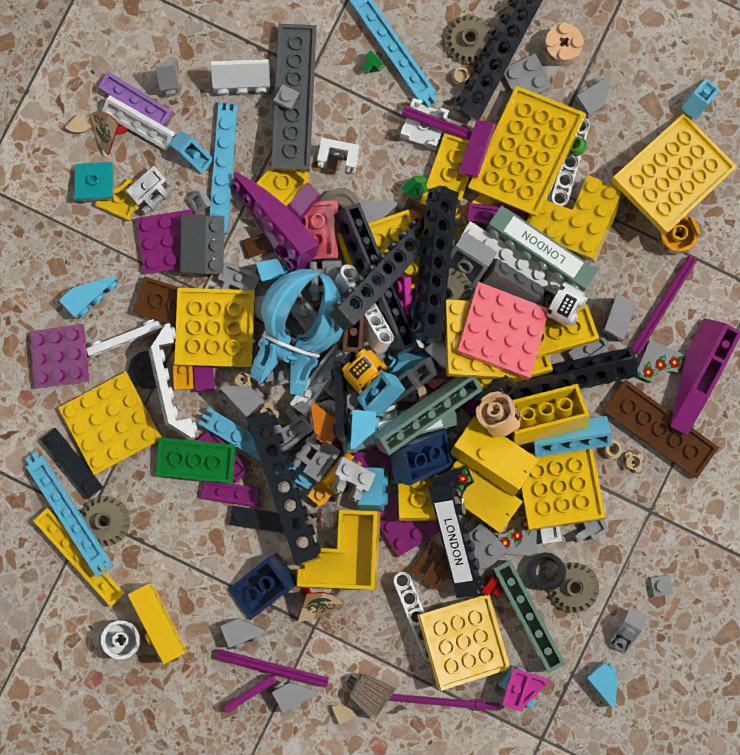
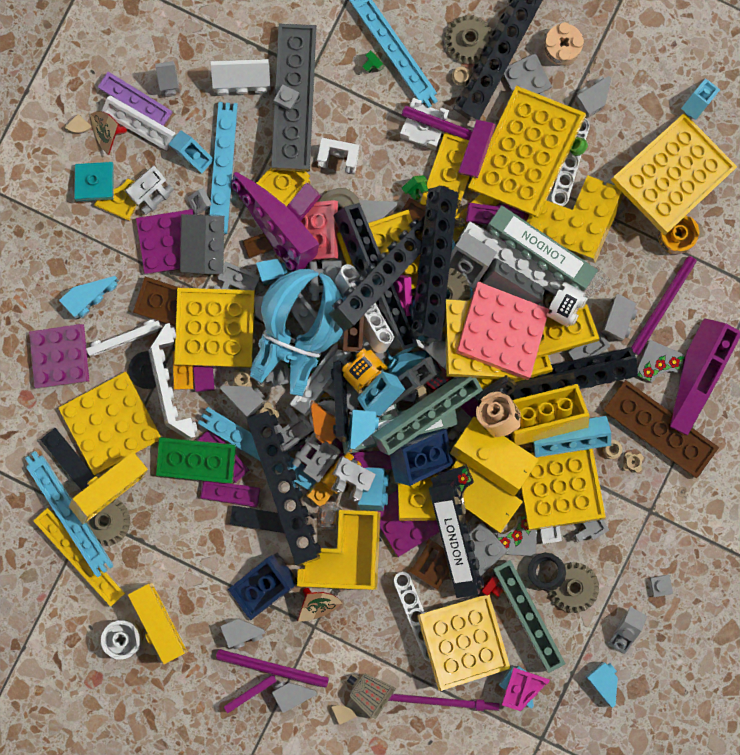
(107, 488): none -> yellow brick

